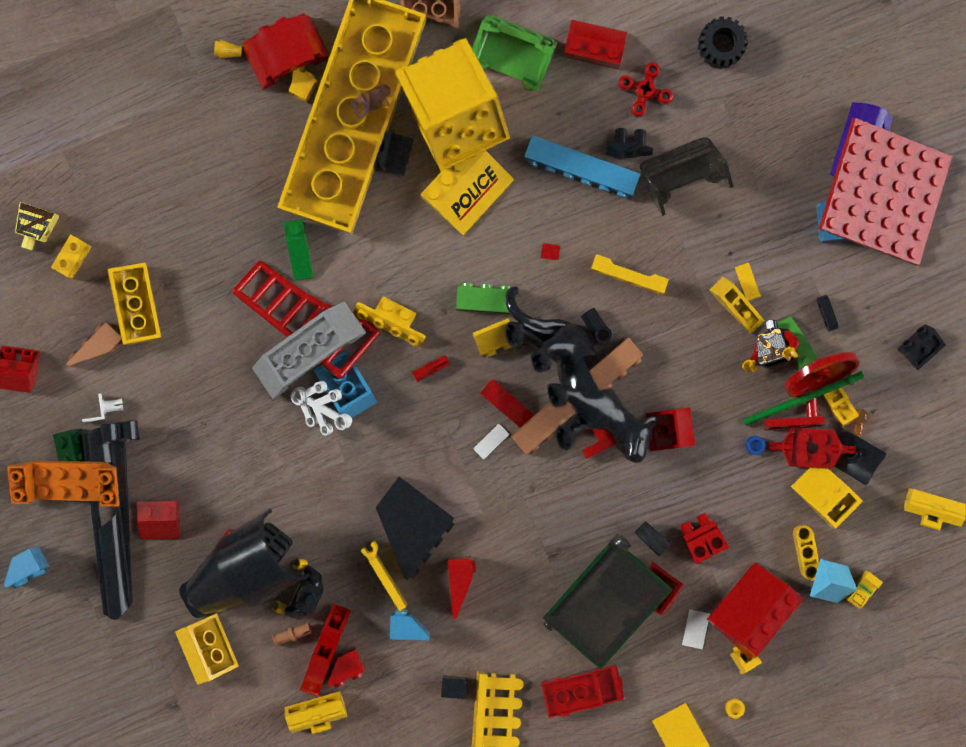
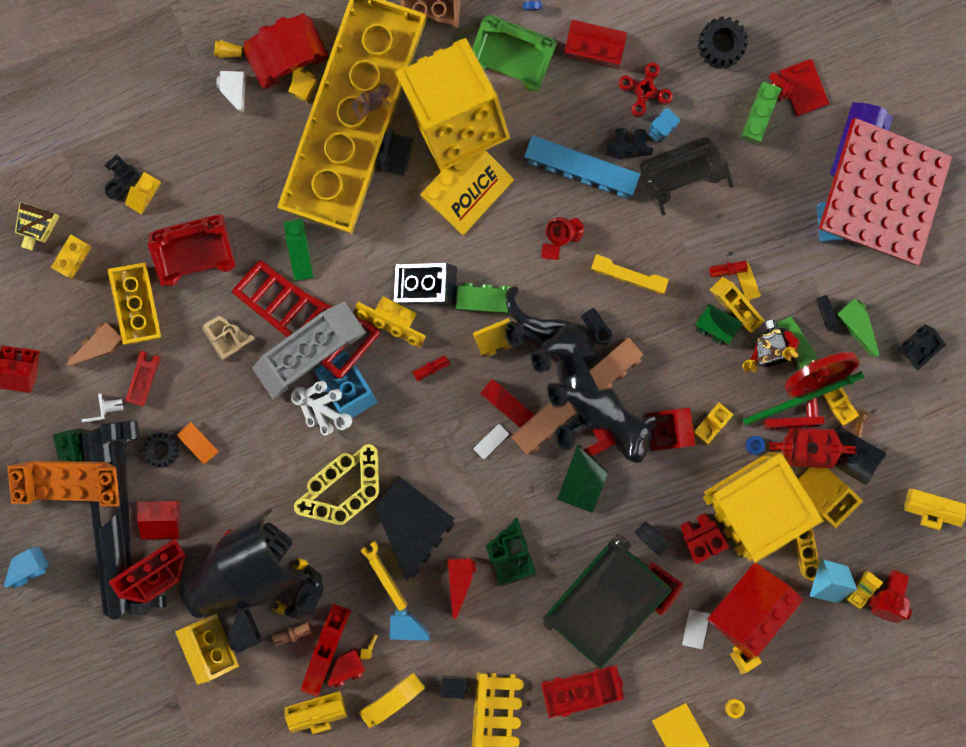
(125, 175): none -> black piece
(140, 608): none -> black piece
(142, 193): none -> yellow slope
(142, 379): none -> red plate
(151, 574): none -> red wedge
(172, 450): none -> black tyre
(191, 248): none -> red windscreen
(197, 443): none -> orange slope
(225, 337): none -> tan slope
(233, 87): none -> white slope
(244, 631): none -> black slope
(326, 483): none -> light yellow piece
(367, 653): none -> yellow hand
(391, 701): none -> yellow arch
(425, 283): none -> black slope
(511, 555): none -> dark green slope
(532, 5): none -> blue tile
(562, 231): none -> red hair
(583, 481): none -> dark green slope
(663, 125): none -> dark azure brick
(712, 423): none -> yellow slope
(717, 325): none -> dark green slope
(728, 269): none -> red axle
(760, 113): none -> bright green brick
(762, 506): none -> yellow container
(779, 81): none -> red bracket
(808, 89): none -> red container
(857, 322): none -> bright green slope
(892, 602): none -> red piece

